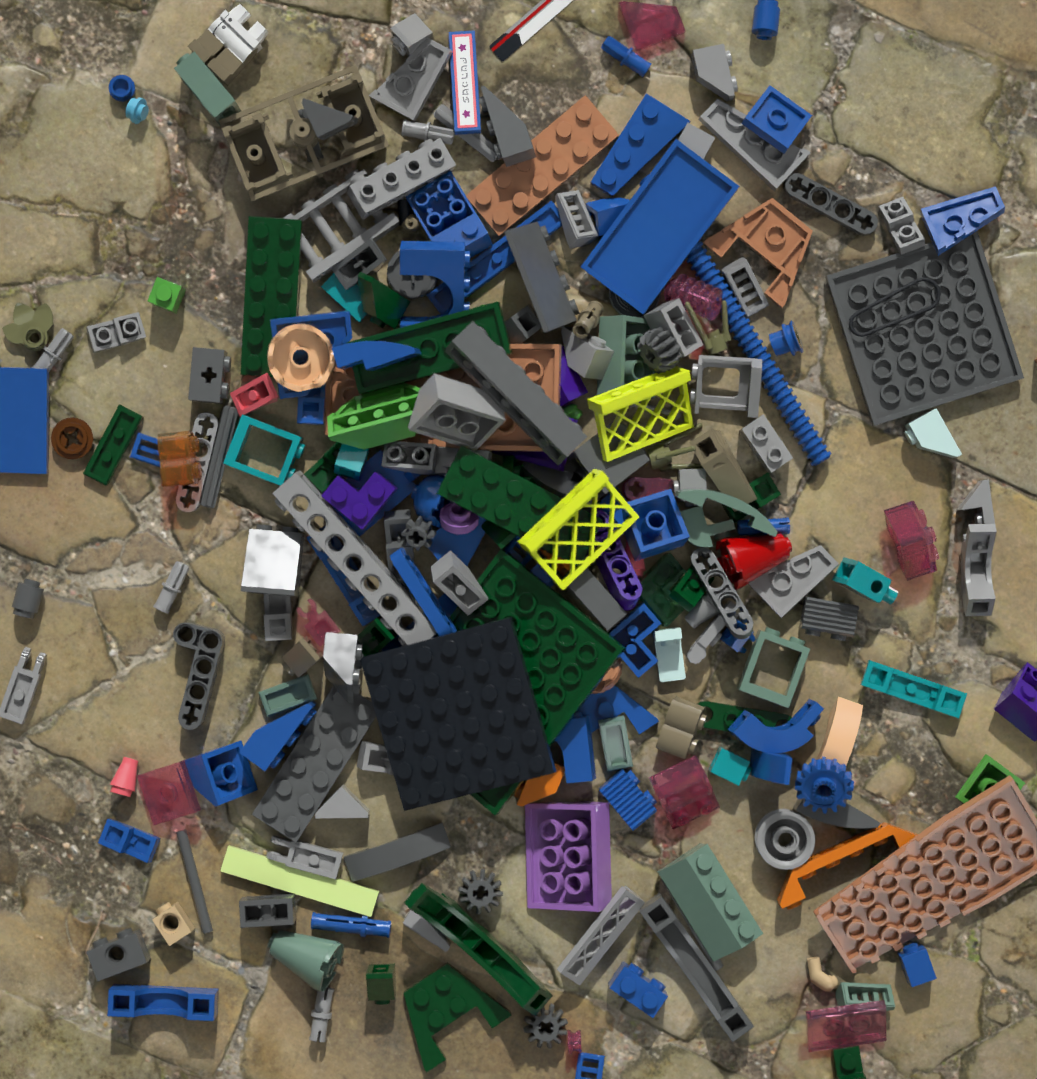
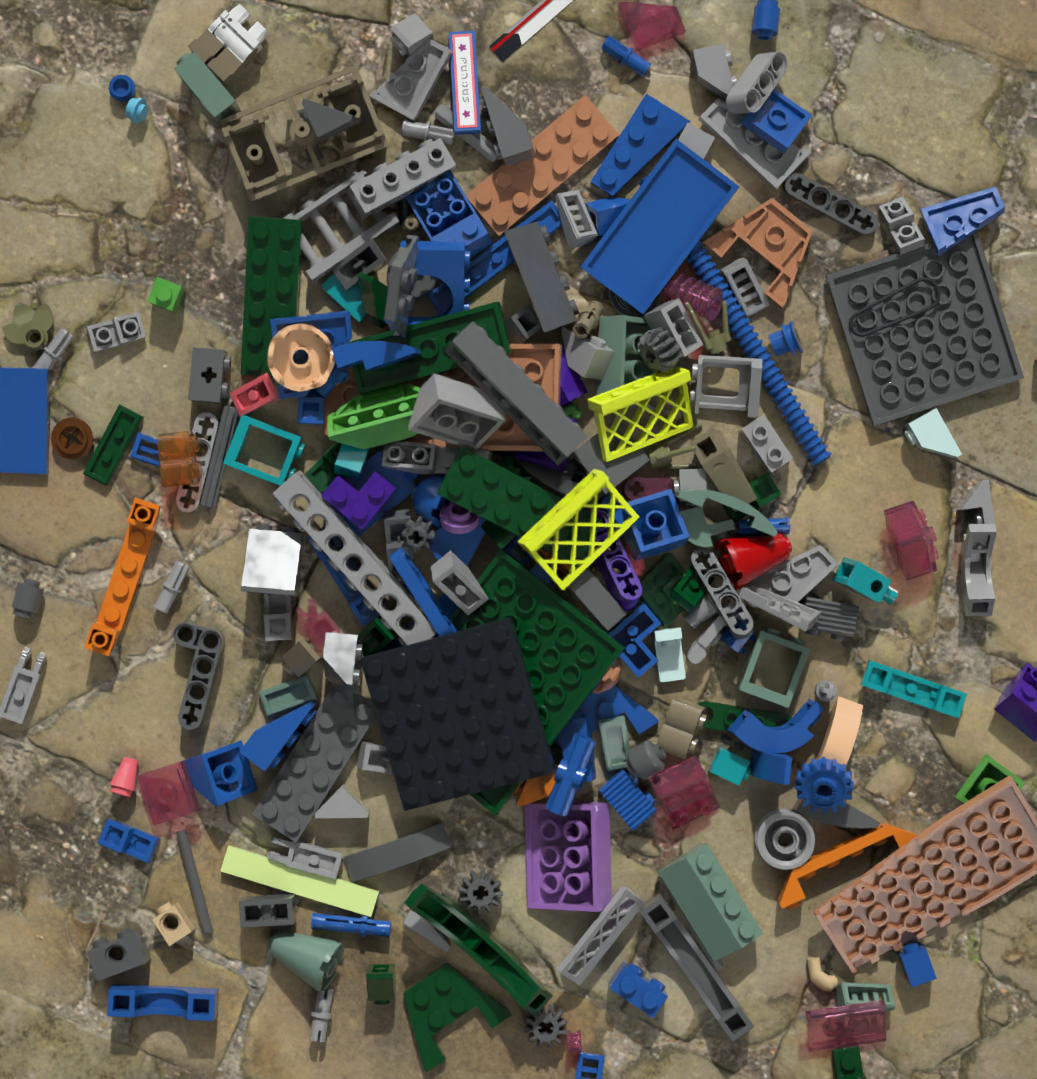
(125, 577): none -> orange slope
(336, 375): none -> blue arm
(402, 278): none -> dark grey wing
(570, 774): none -> blue piece
(646, 760): none -> dark grey head
(757, 82): none -> light grey beam
(782, 607): none -> light grey wing
(826, 690): none -> light grey axle

